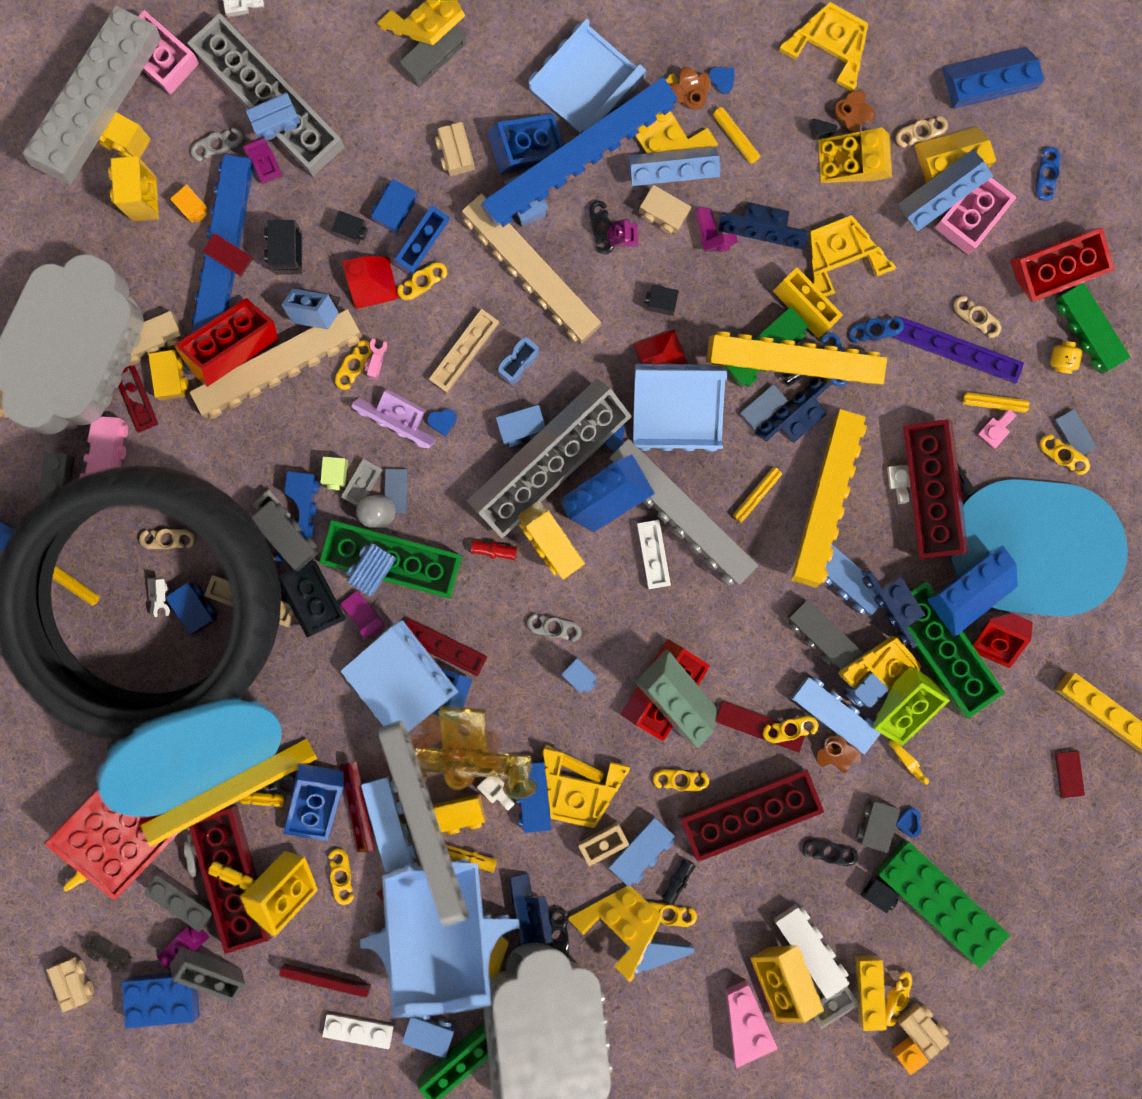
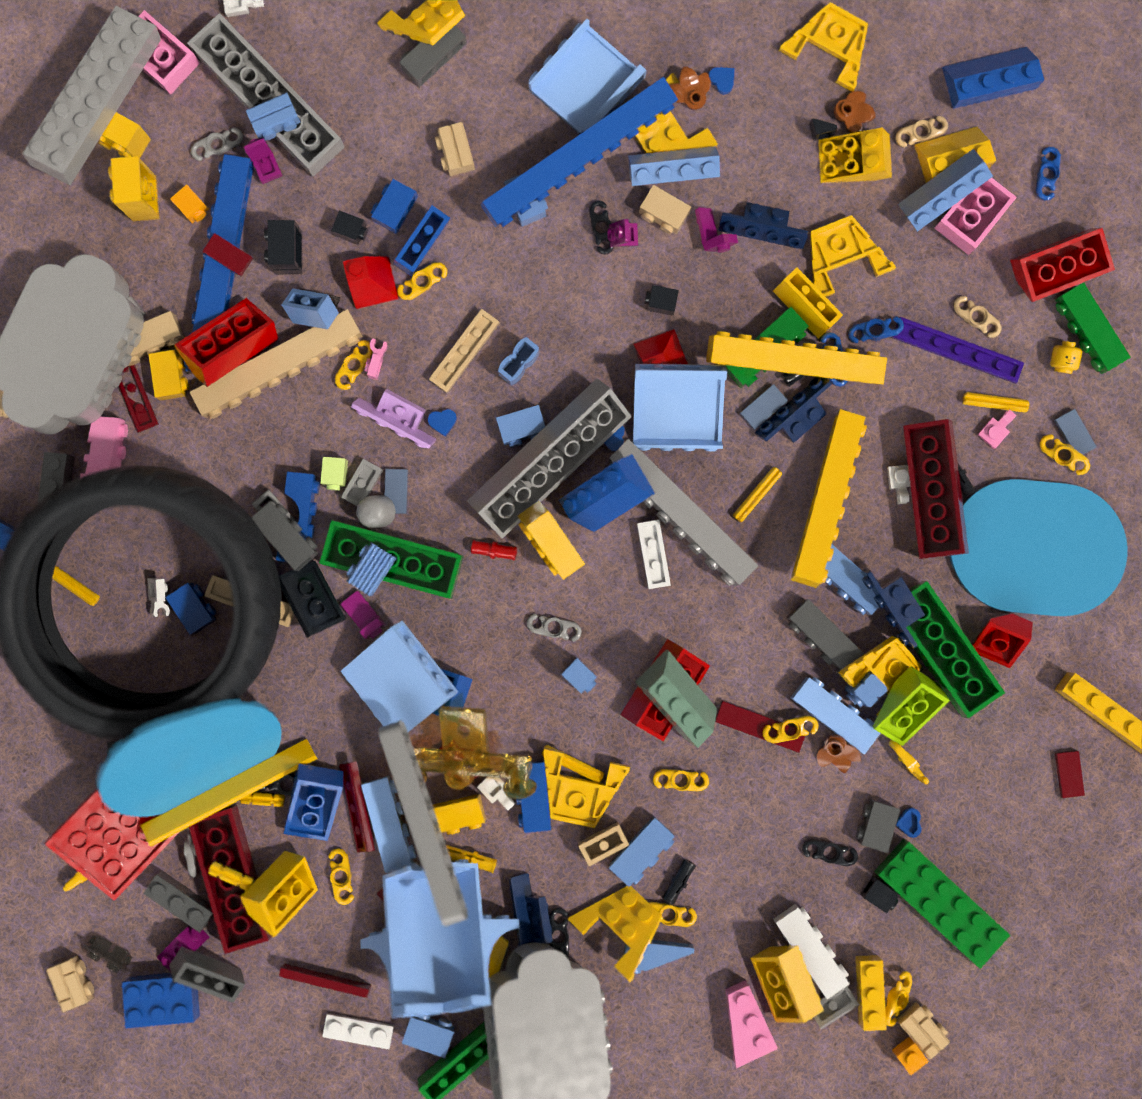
(176, 534): tan piece -> none
(447, 648): dark red tile -> none
(524, 142): blue slope -> none
(534, 272): tan brick -> none
(736, 135): yellow axle -> none
(751, 814): dark red brick -> none
(975, 590): blue slope -> none

